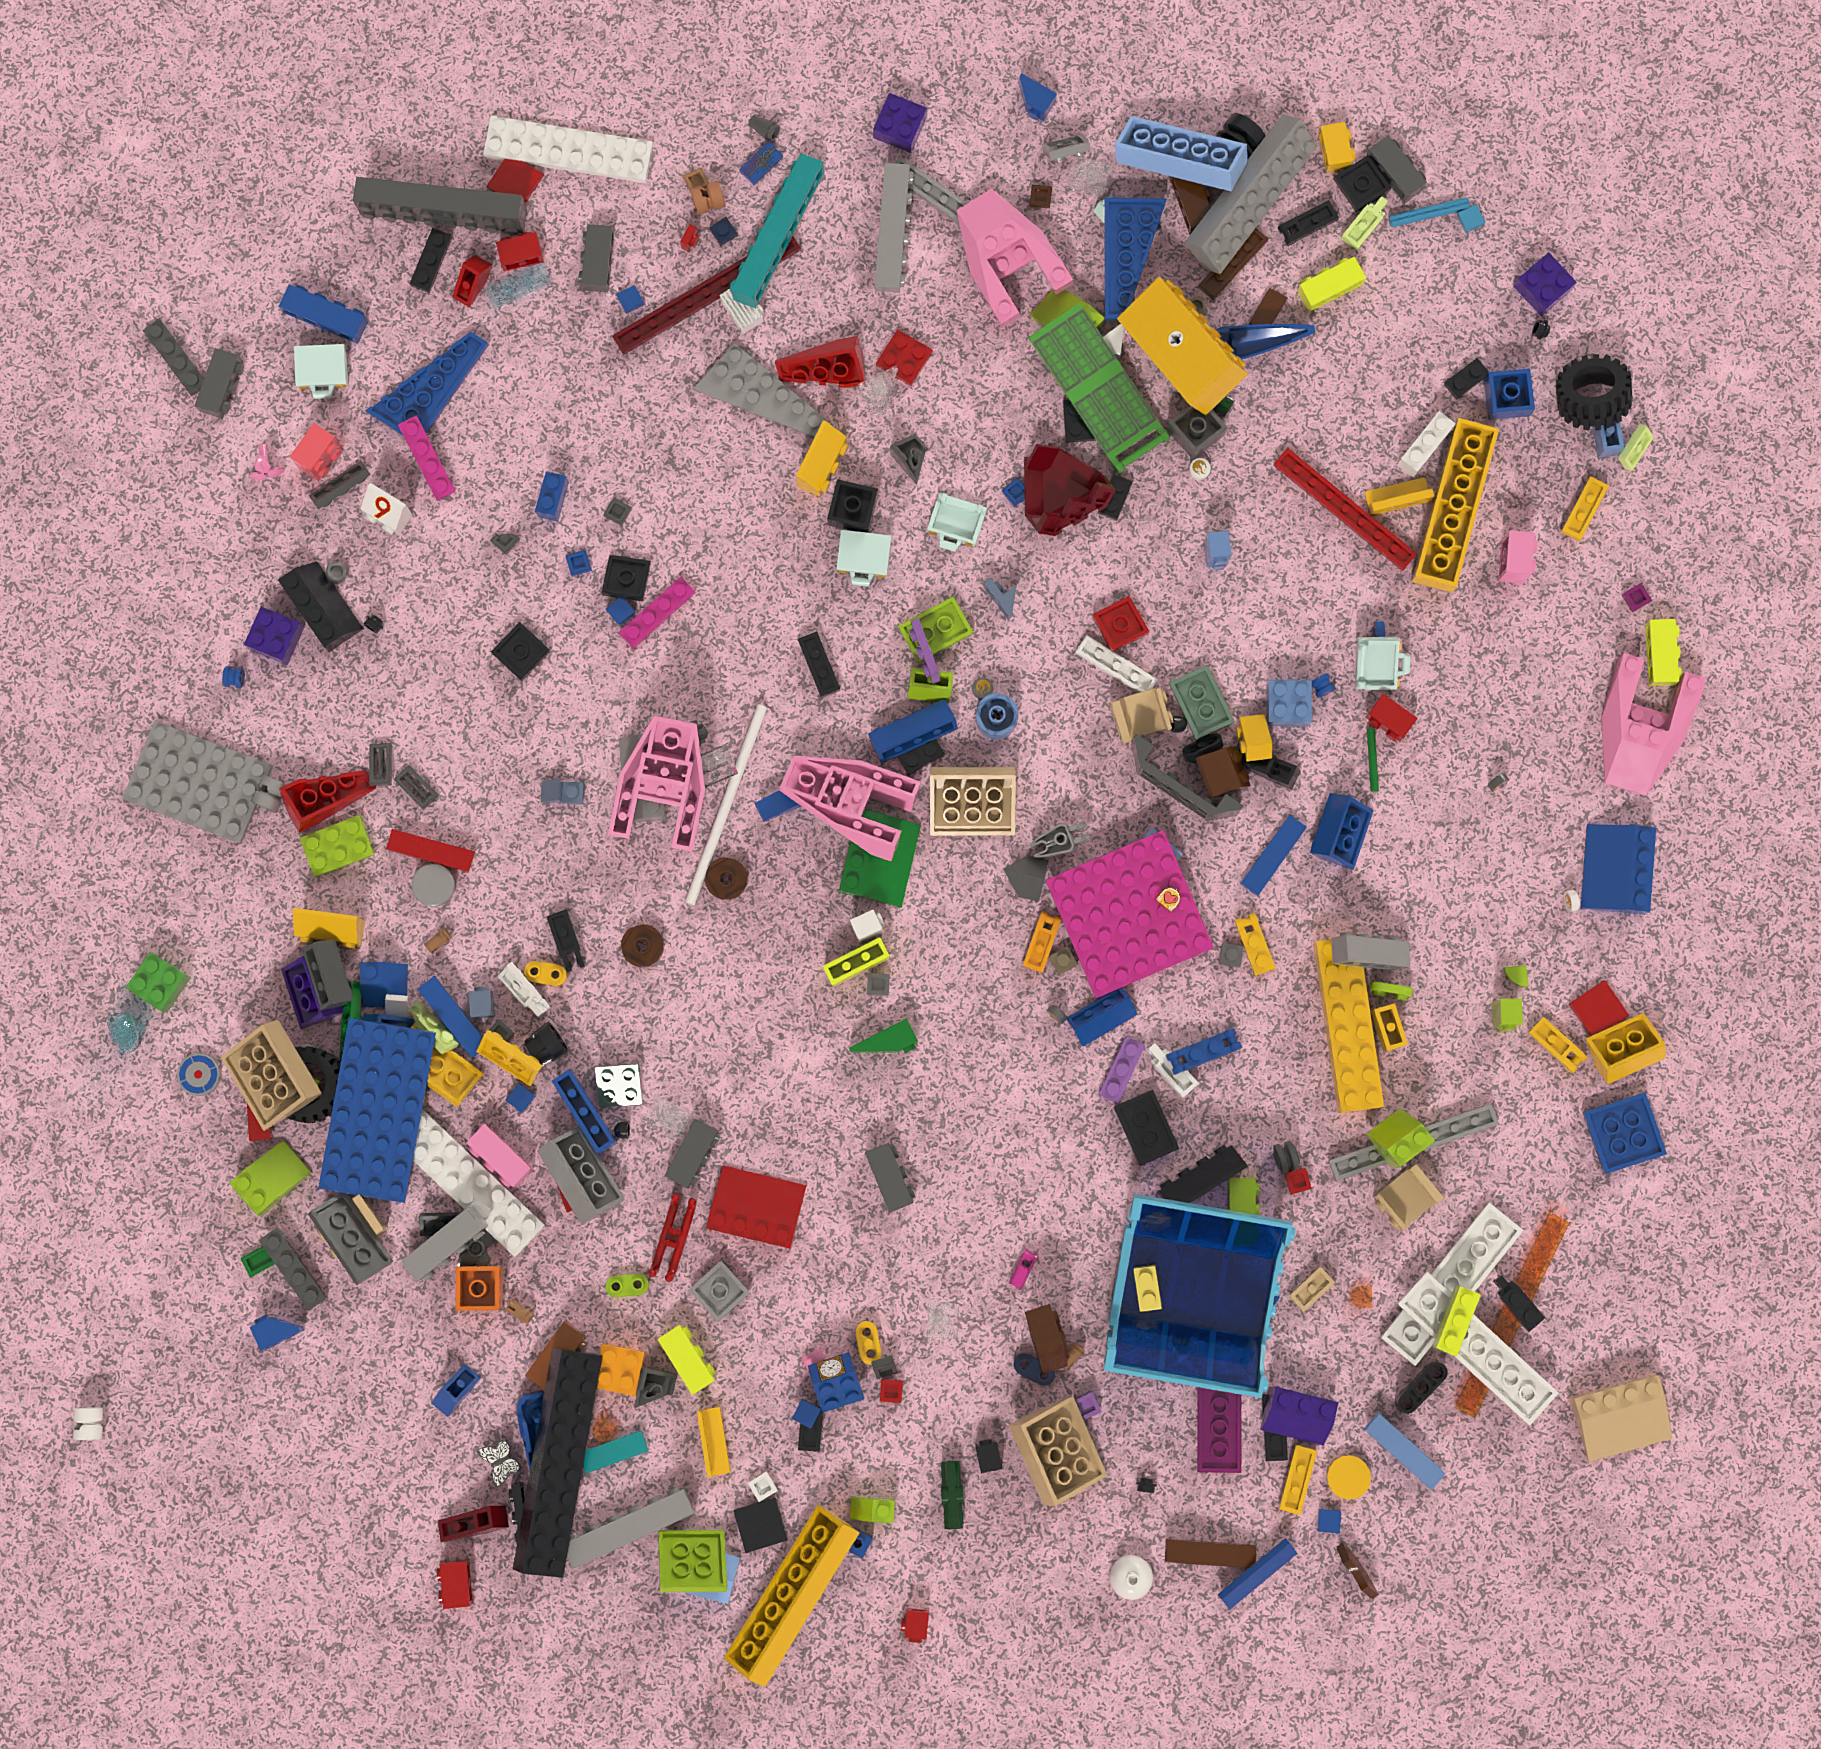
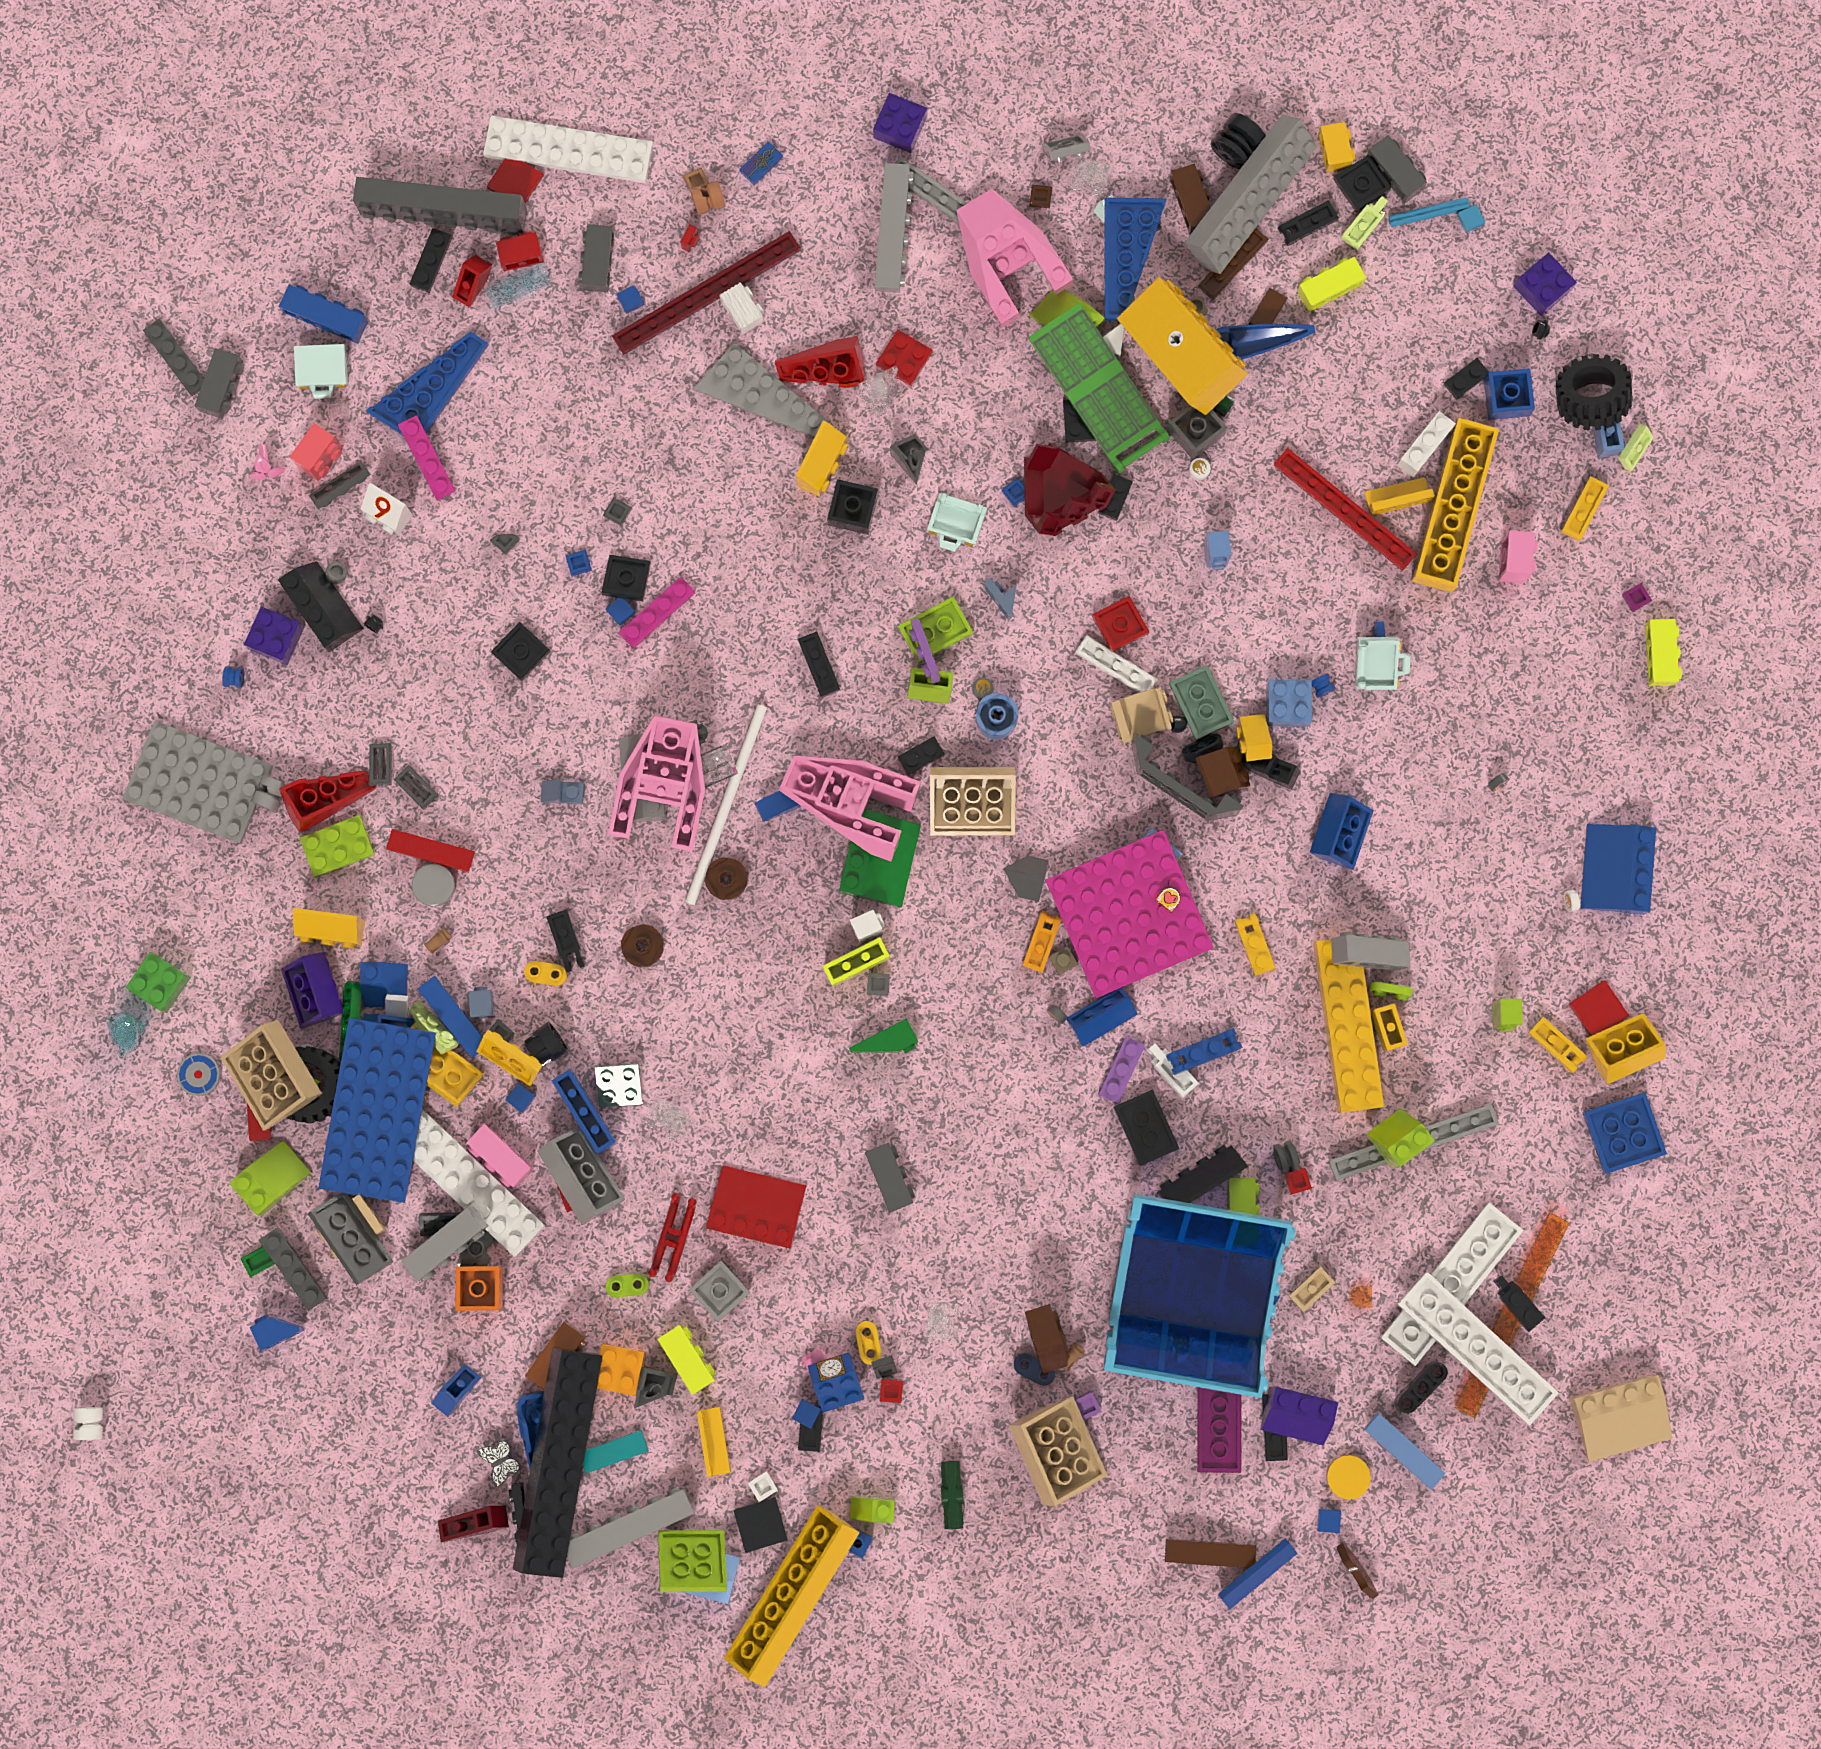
(327, 974): dark grey brick -> none
(455, 1584): red brick -> none
(520, 1311): medium nougat pin -> none
(523, 989): white hinge -> none
(552, 496): blue brick -> none
(604, 1430): clear orange tile -> none
(622, 1130): black hinge -> none
(692, 1154): dark grey brick -> none
(723, 231): dark blue plate -> none
(766, 128): dark grey cone -> none
(777, 230): teal brick -> none
(864, 555): light aqua piece -> none
(913, 730): blue brick -> none
(915, 1625): red brick -> none
(988, 1456): black brick -> none
(1021, 1272): dark pink bar -> none
(1036, 98): blue slope -> none
(1060, 840): light grey hinge -> none
(1131, 1577): white cylinder -> none
(1146, 1485): black plate -> none
(1147, 1288): light yellow plate -> none
(1181, 153): light blue brick -> none
(1231, 955): flat silver plate -> none
(1273, 855): blue tile -> none
(1297, 1479): yellow plate -> none
(1372, 757): green bar -> none
(1391, 718): red brick -> none
(1407, 1197): tan panel -> none
(1456, 1320): neon yellow brick -> none
(1517, 975): lime tile -> none
(1640, 739): bright pink wedge -> none

